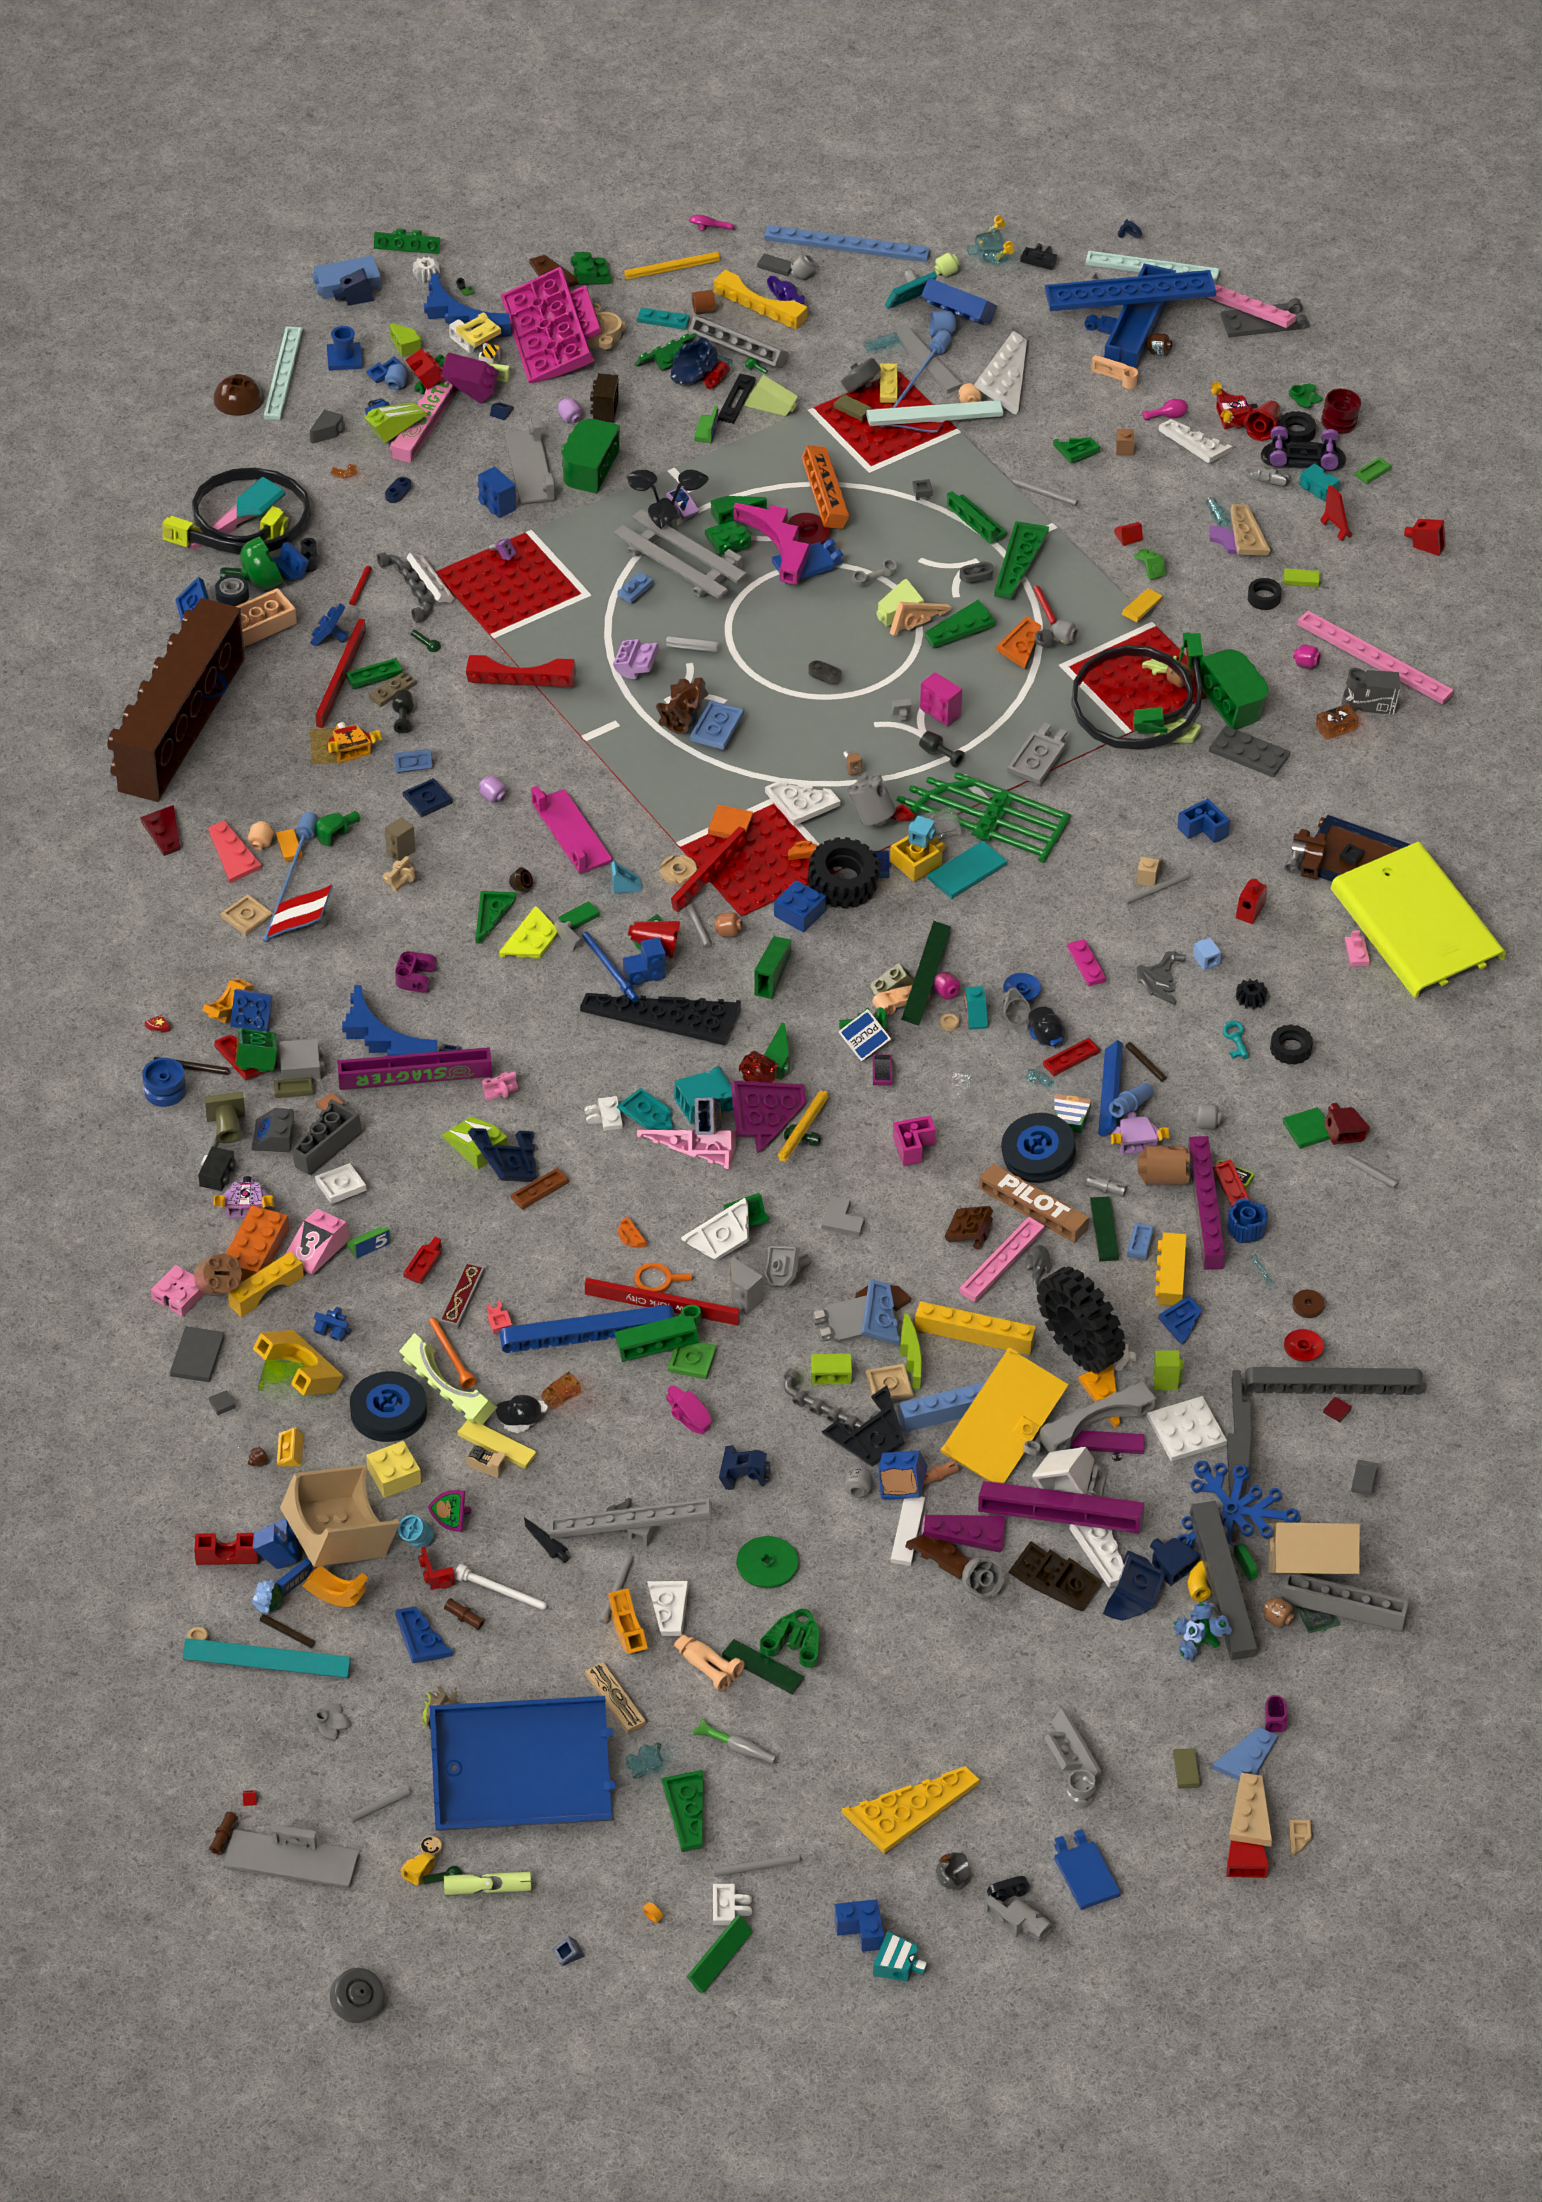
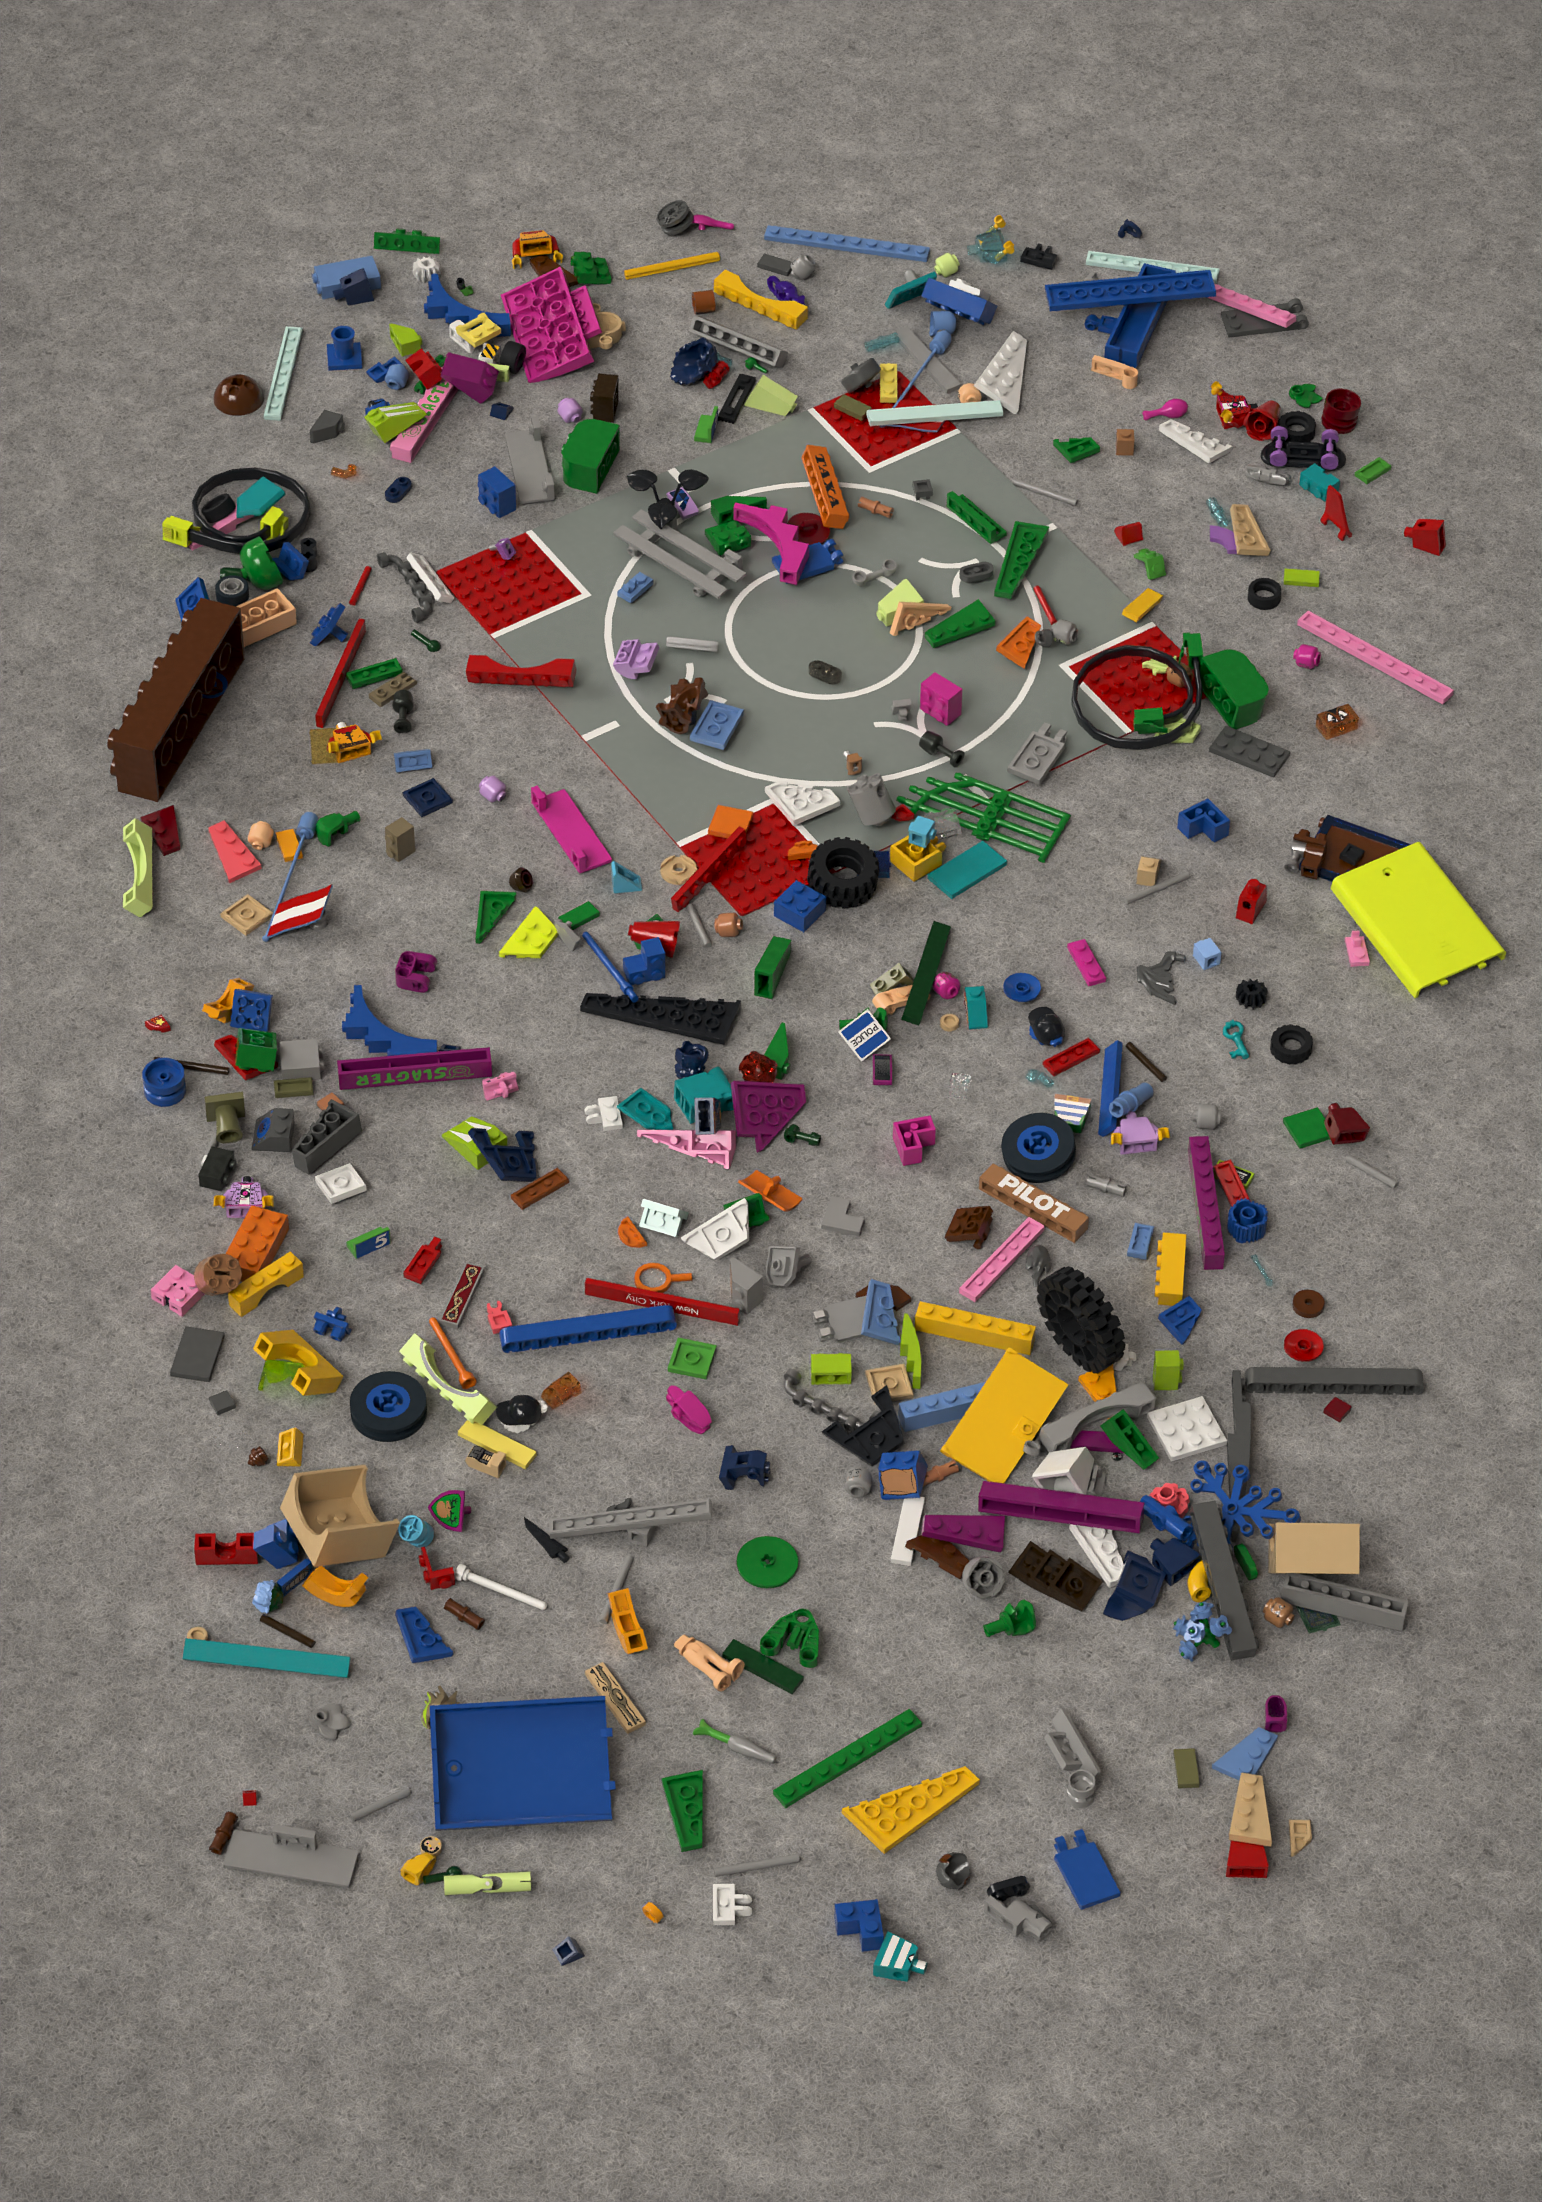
(139, 841): none -> yellowish green arch
(218, 508): none -> black tyre
(319, 1240): bright pink slope -> none
(356, 1995): dark grey wheel -> none
(393, 1469): light yellow brick -> none
(401, 873): tan hips -> none
(513, 356): none -> black tyre
(533, 244): none -> torso
(647, 1760): clear light blue hips -> none
(659, 1335): green hinge -> none
(662, 1218): none -> light aqua bracket
(663, 318): teal plate -> none
(665, 355): green bracket -> none
(670, 1605): white wing -> none
(675, 217): none -> dark grey wheel
(690, 1059): none -> dark blue hair
(719, 1954): green tile -> none
(771, 1190): none -> orange shield
(803, 1126): yellow axle -> none
(847, 1758): none -> green plate
(875, 507): none -> nougat pin
(966, 287): none -> white plate
(1013, 1621): none -> green piece
(1016, 1010): light grey hat -> none
(1104, 1228): dark green tile -> none
(1129, 1439): none -> green slope
(1159, 344): reddish brown head -> none
(1164, 1165): medium nougat cylinder -> none
(1166, 1518): none -> blue piece
(1172, 1495): none -> coral plant
(1364, 1477): dark grey slope -> none
(1372, 691): dark grey piece -> none

